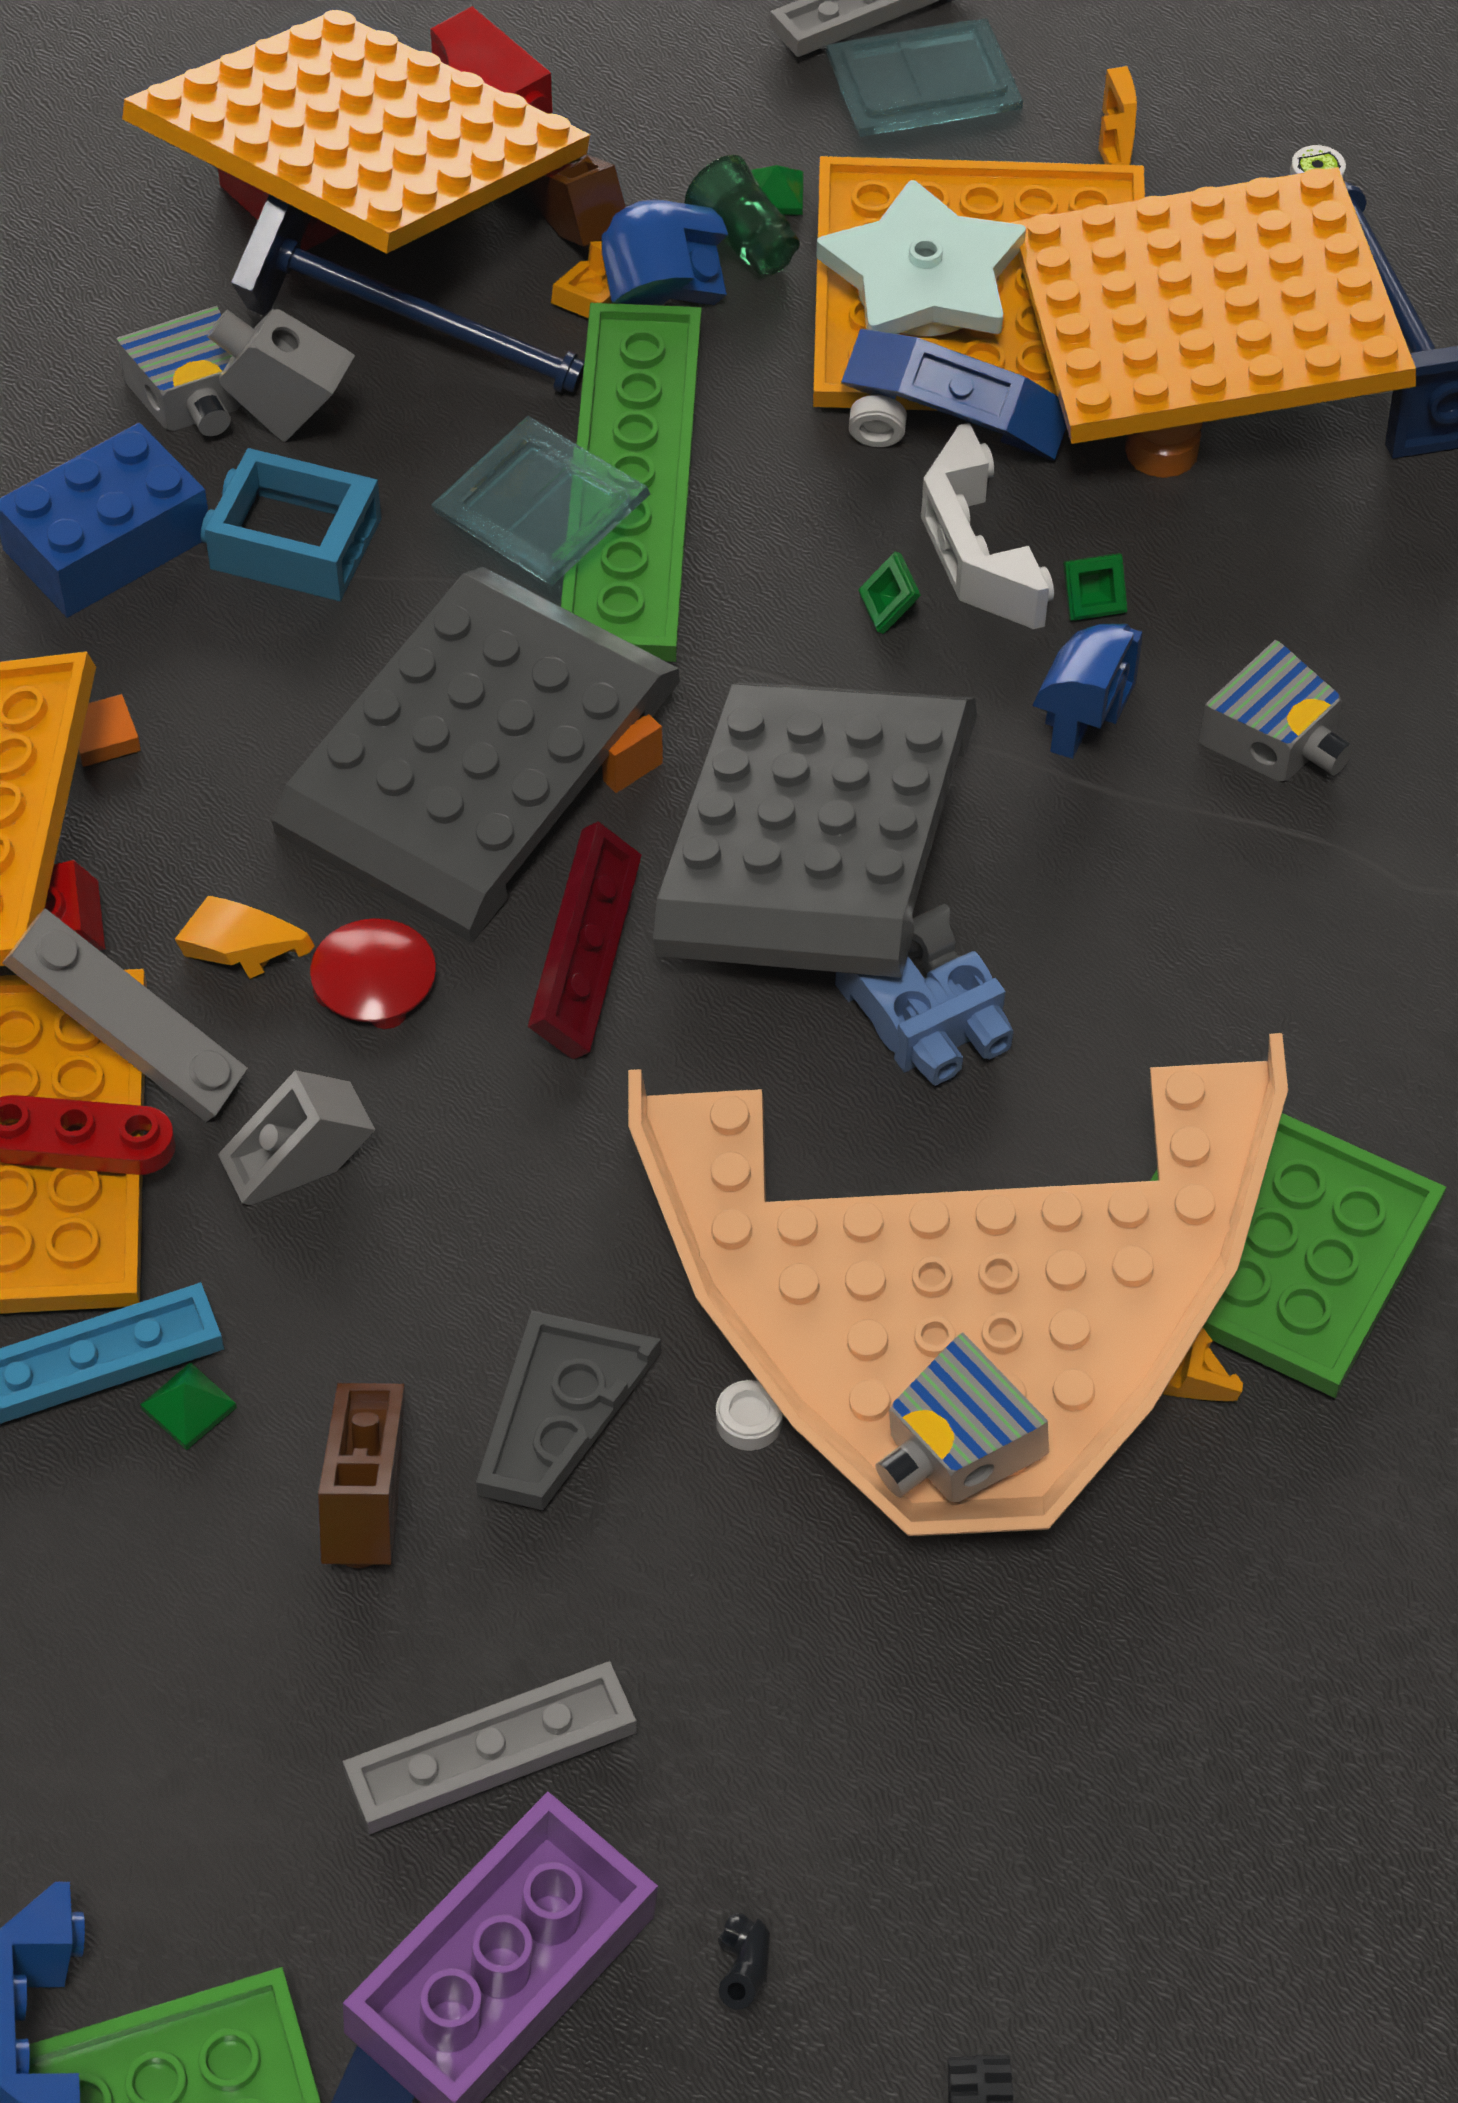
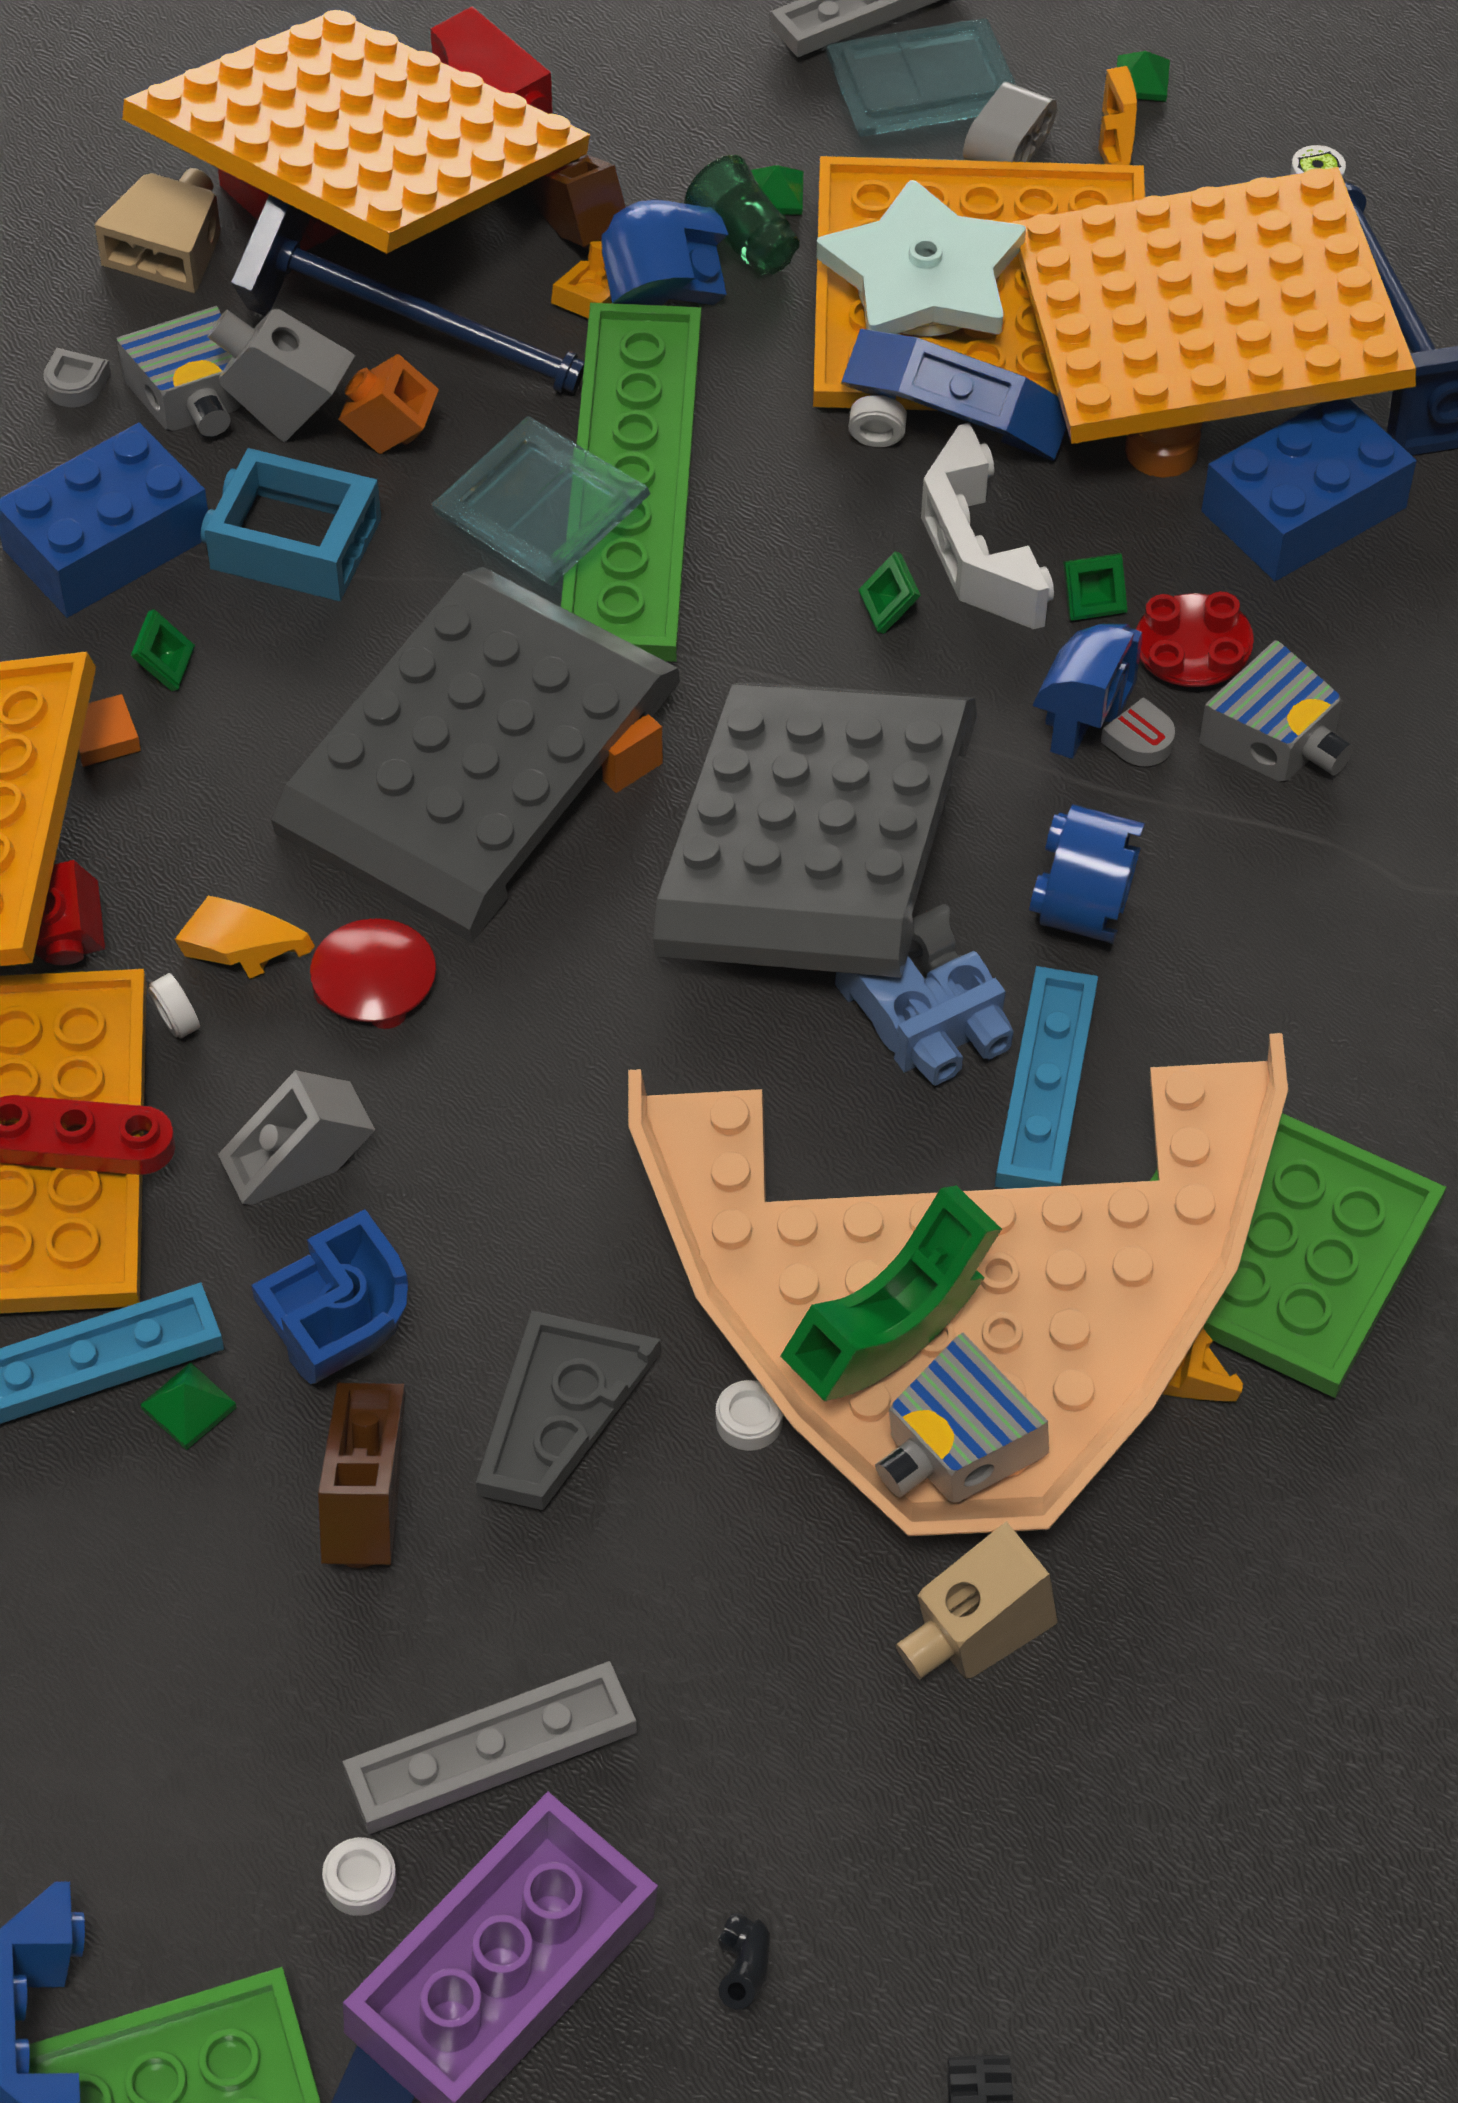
(75, 378): none -> light grey tile
(125, 1015): light grey plate -> none
(162, 229): none -> tan torso
(162, 650): none -> green slope
(173, 1006): none -> white tile
(337, 1298): none -> blue brick
(359, 1876): none -> white tile
(388, 404): none -> orange brick
(585, 941): dark red plate -> none
(893, 1317): none -> green arch
(981, 1608): none -> tan torso
(1010, 126): none -> light grey beam
(1046, 1079): none -> dark azure plate
(1088, 872): none -> blue brick
(1140, 734): none -> light grey tile
(1148, 74): none -> green slope
(1195, 638): none -> red dish
(1308, 486): none -> blue brick

